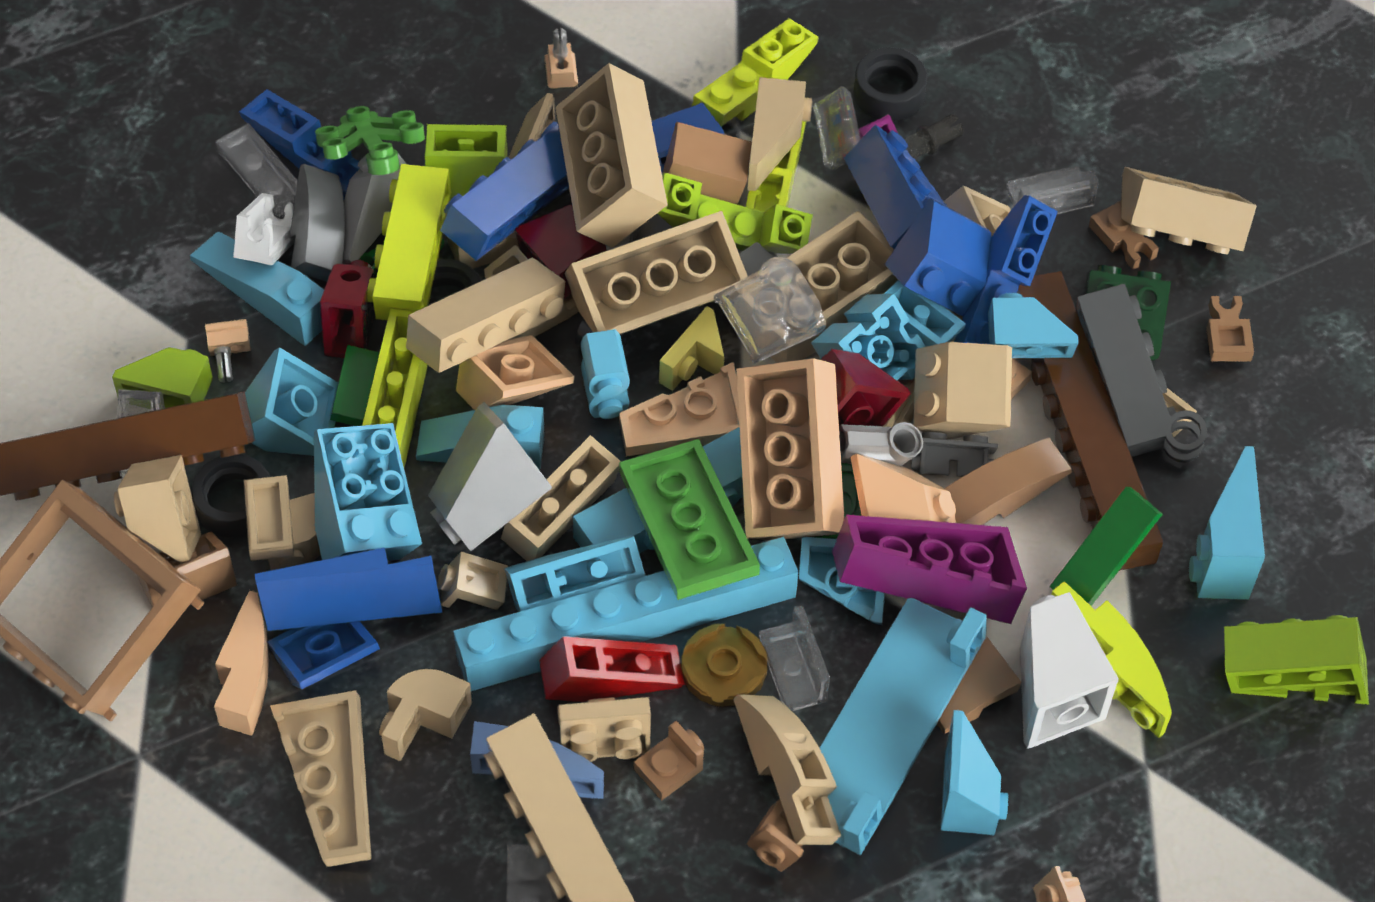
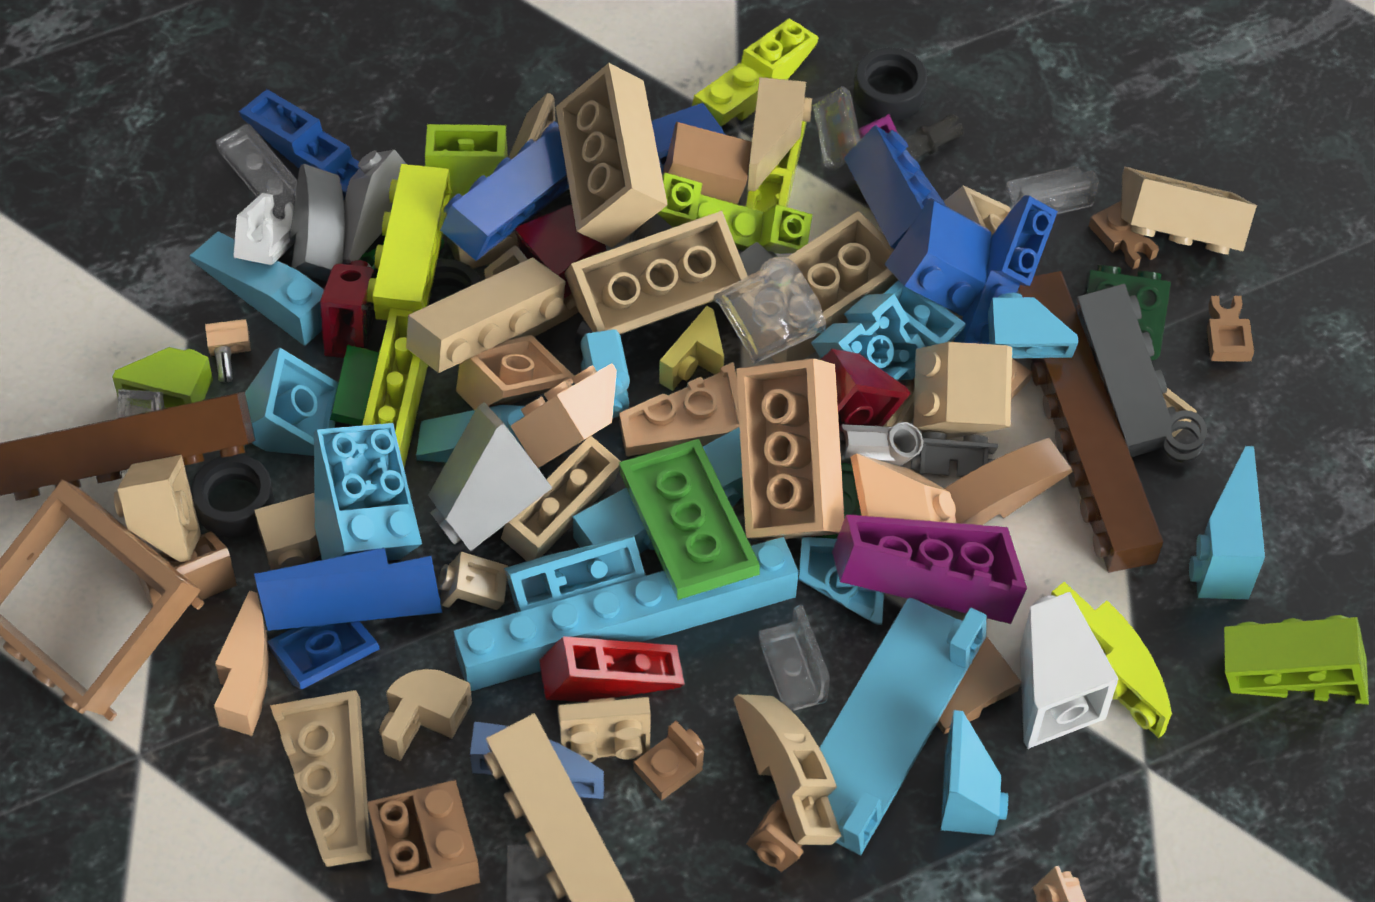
(268, 518): tan tile -> none
(368, 128): bright green plant -> none
(425, 840): none -> medium nougat slope
(560, 63): light nougat piece -> none
(568, 415): none -> light nougat slope
(723, 663): pearl gold tile -> none
(1109, 545): green tile -> none

